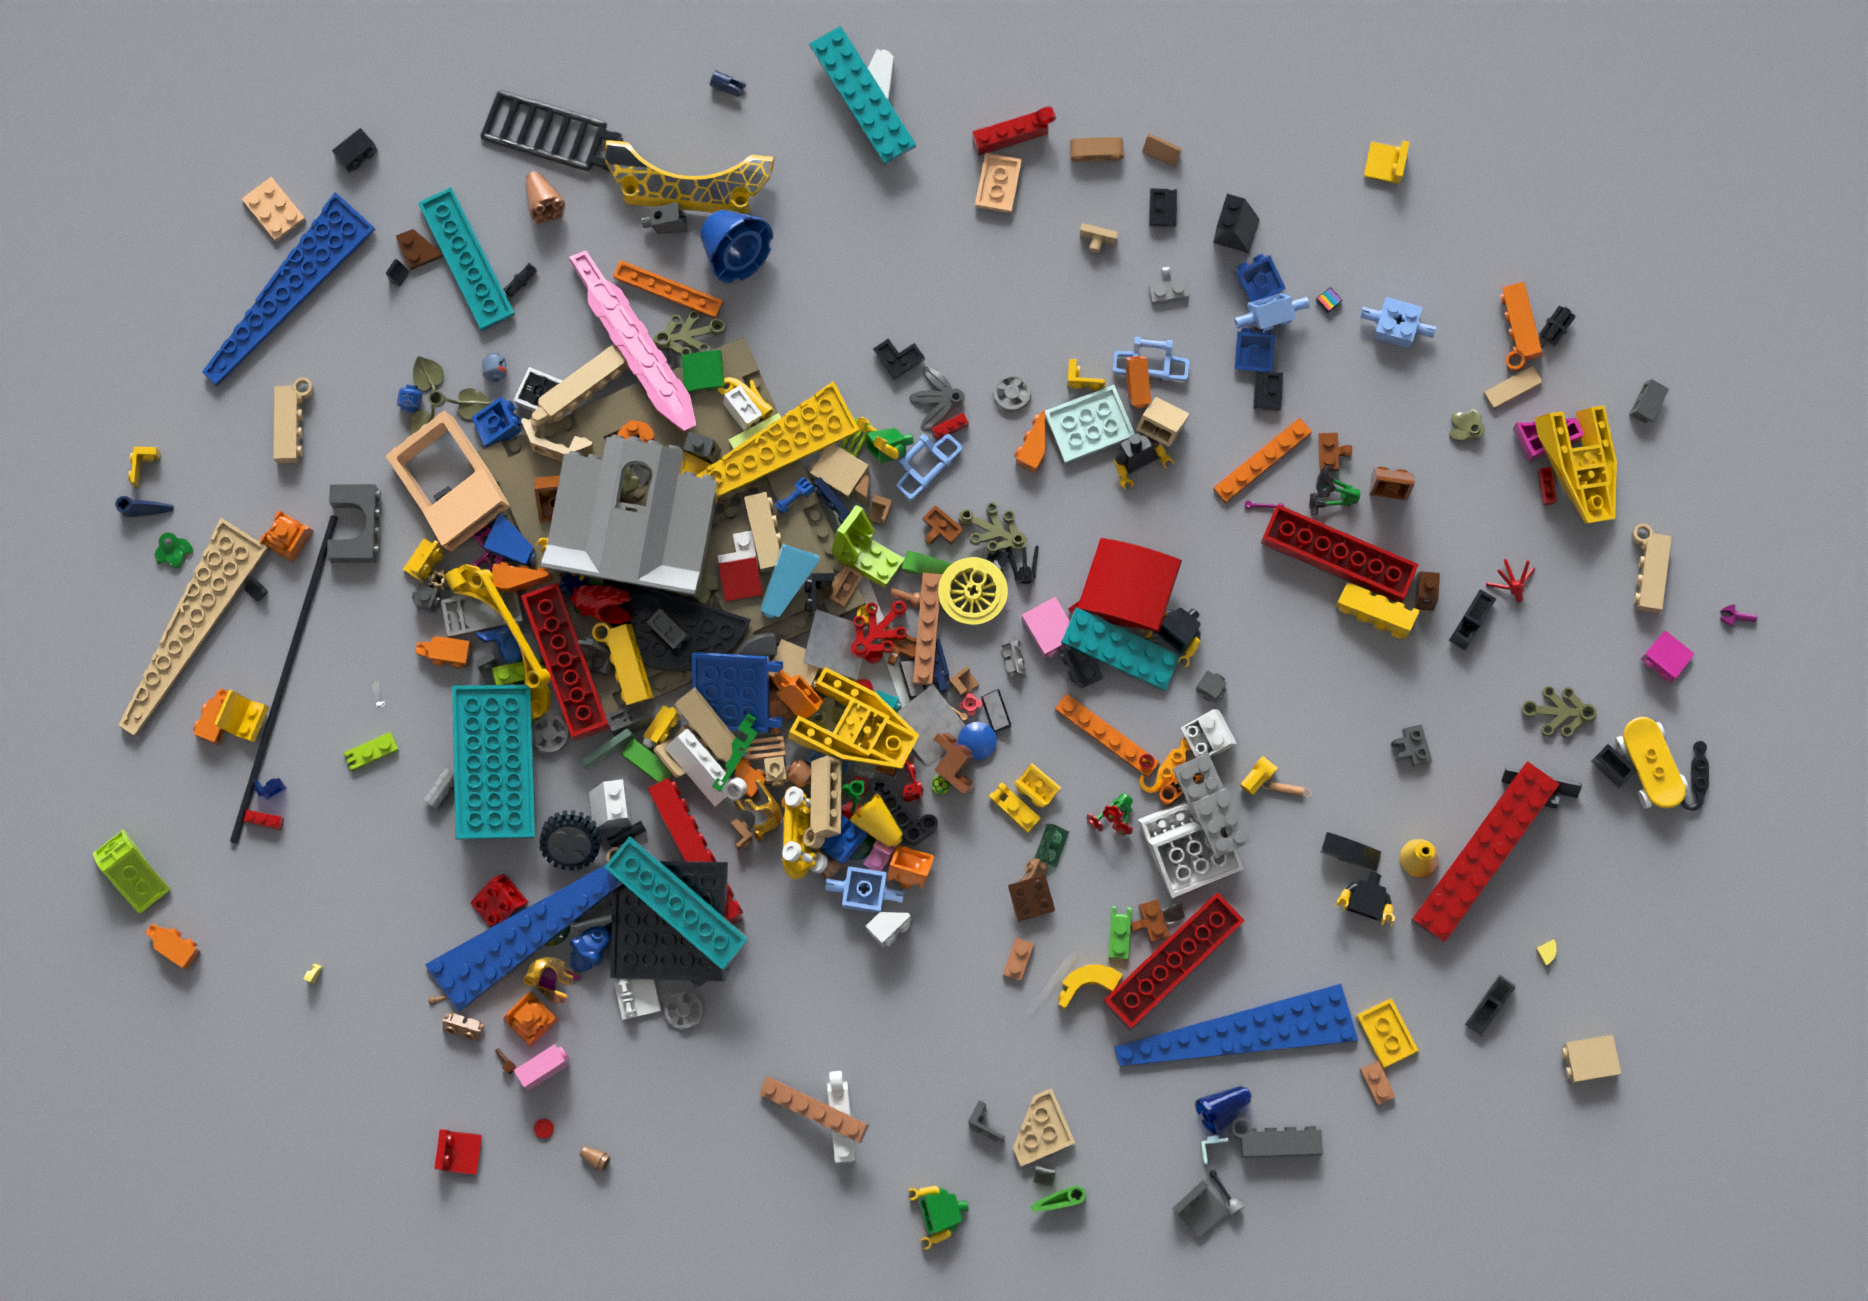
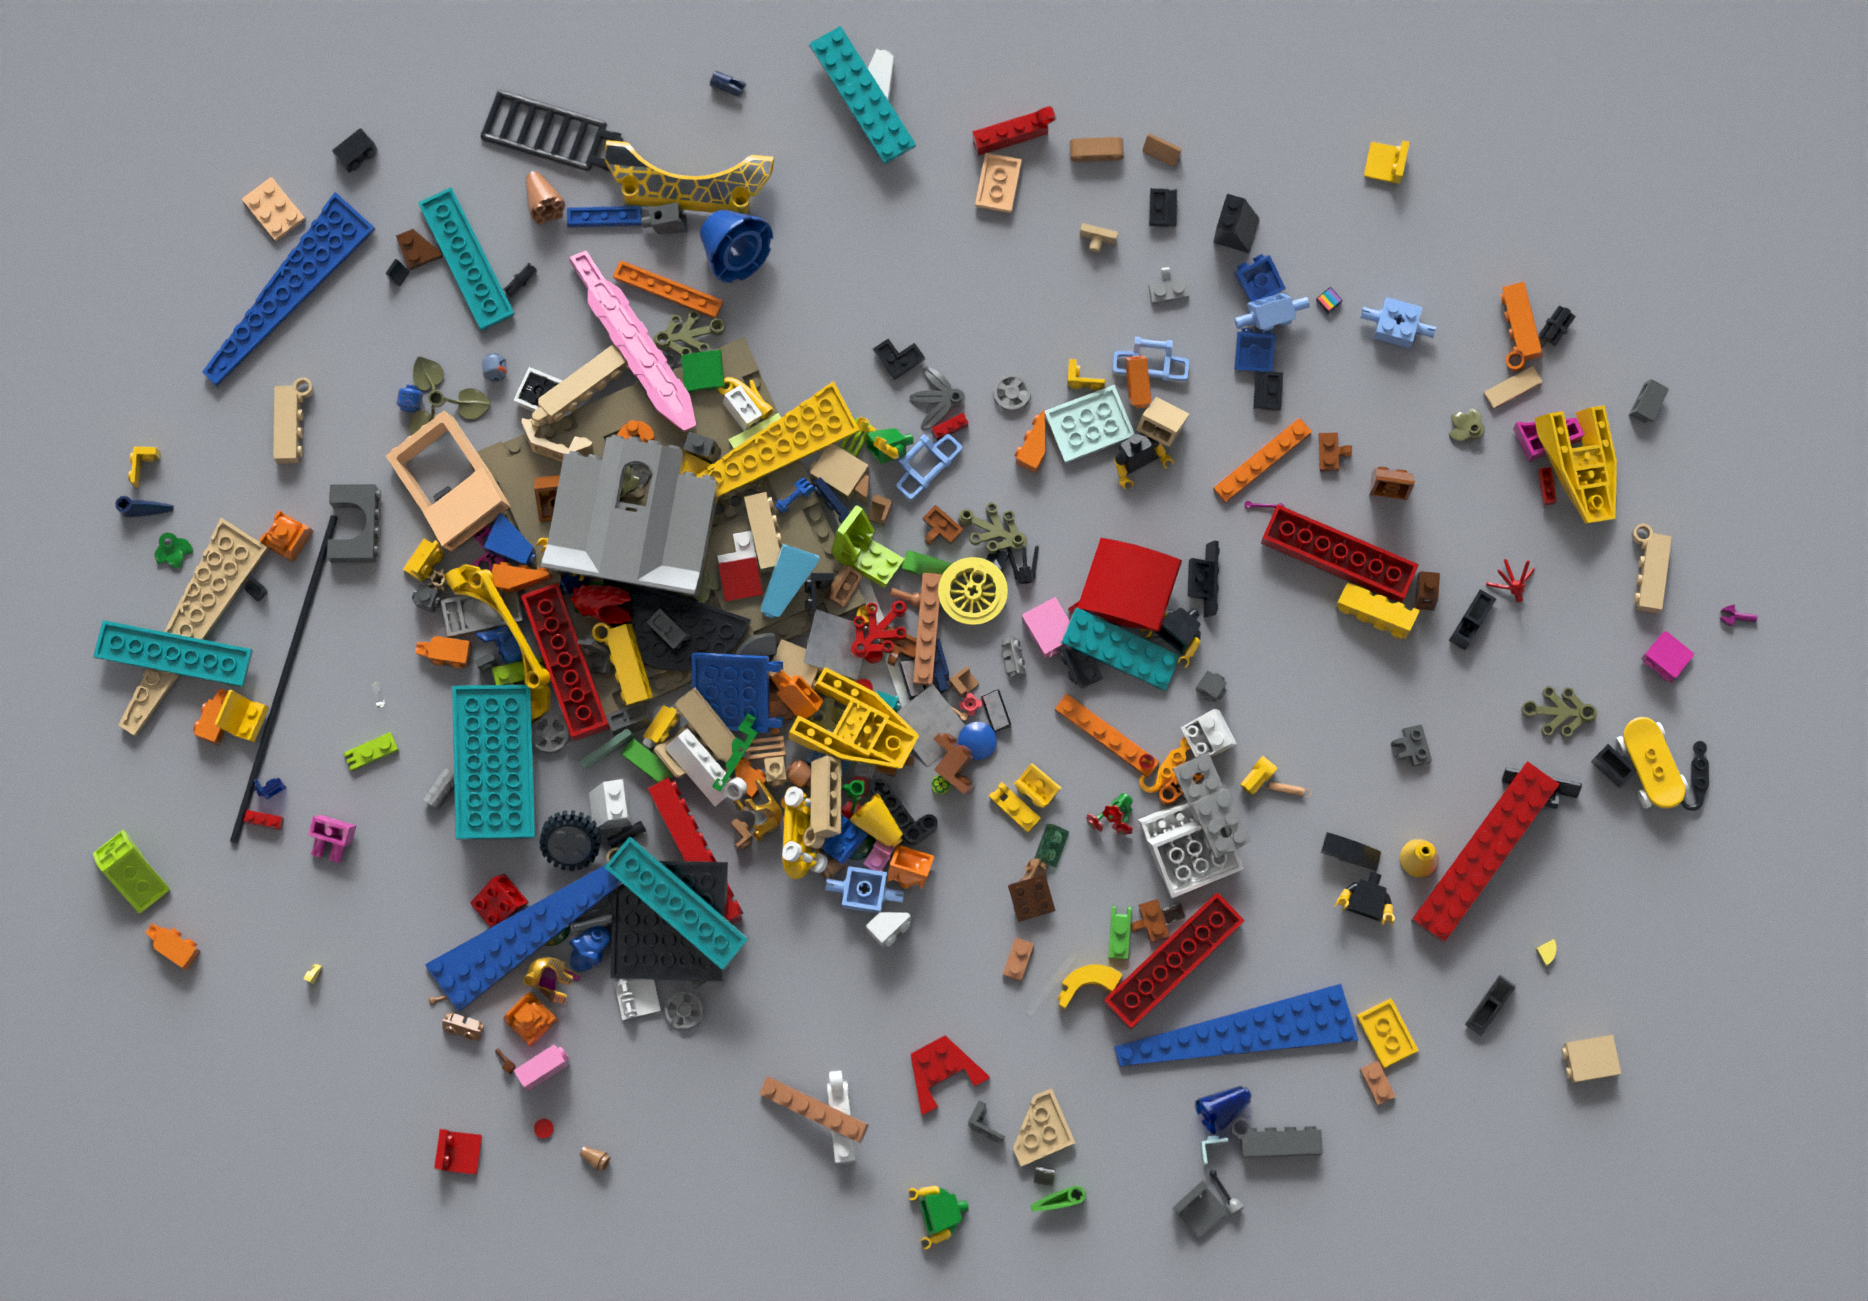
(173, 653): none -> teal plate
(330, 830): none -> dark pink brick
(497, 422): blue plate -> none
(604, 216): none -> blue tile
(914, 790): red hinge -> none
(938, 1062): none -> red wing
(1204, 578): none -> black bracket
(1325, 485): plant -> none

